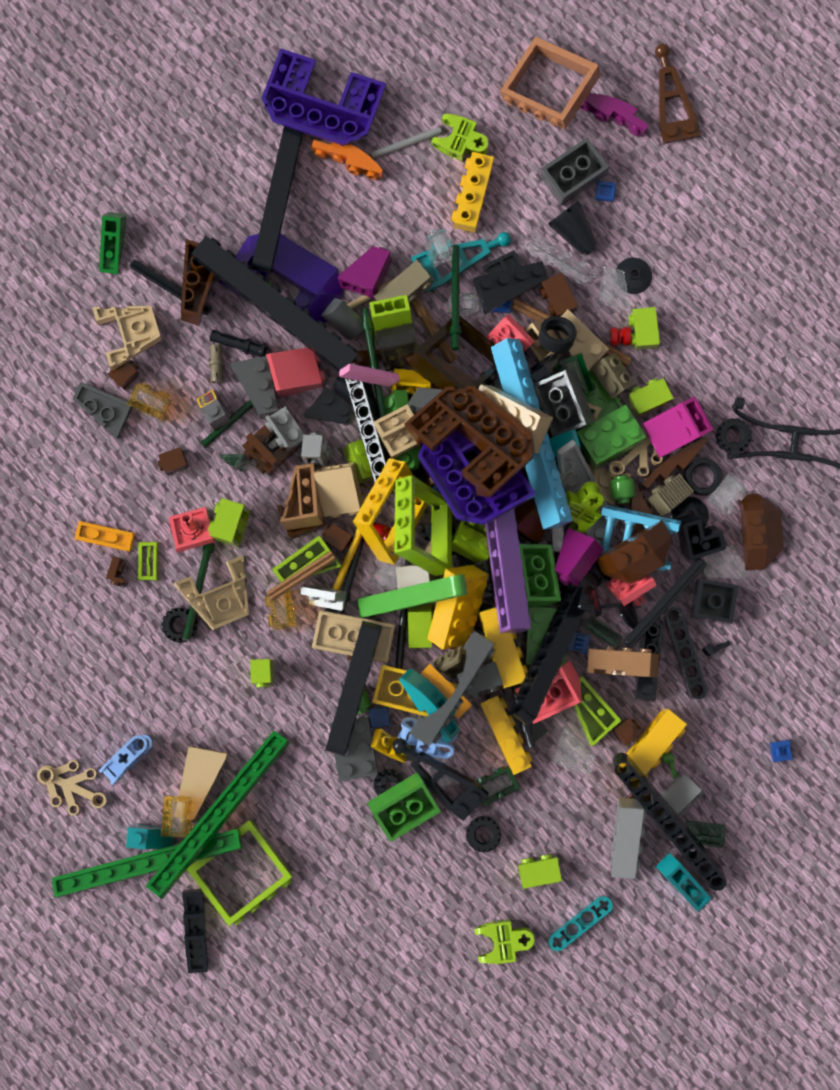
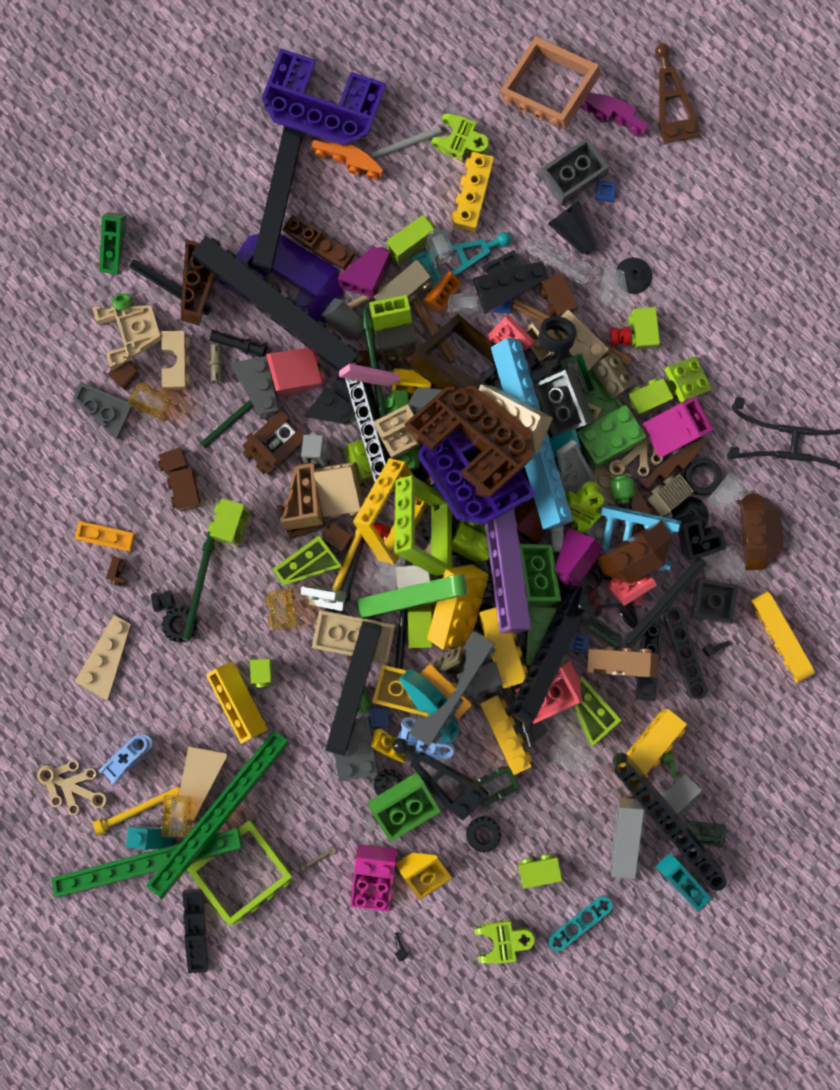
(101, 826): none -> yellow piece
(102, 665): none -> tan wing
(122, 301): none -> bright green tile
(148, 561): lime tile -> none
(162, 601): none -> black wheel
(176, 377): none -> tan arch
(184, 489): none -> reddish brown brick
(190, 523): coral plate -> none
(213, 410): flat silver slope -> none
(222, 603): tan wing -> none
(236, 461): clear green slope -> none
(236, 702): none -> yellow brick
(285, 428): light grey bracket -> none
(301, 575): medium nougat axle -> none
(303, 867): none -> dark tan hinge
(318, 243): none -> reddish brown slope
(373, 877): none -> dark pink slope
(401, 954): none -> black hand
(409, 240): none -> lime brick
(423, 873): none -> yellow slope
(433, 296): none -> orange slope
(455, 329): dark green bar -> none
(626, 730): reddish brown brick -> none
(687, 379): none -> lime plate
(733, 424): black tyre -> none
(781, 751): blue tile -> none
(784, 639): none -> yellow beam

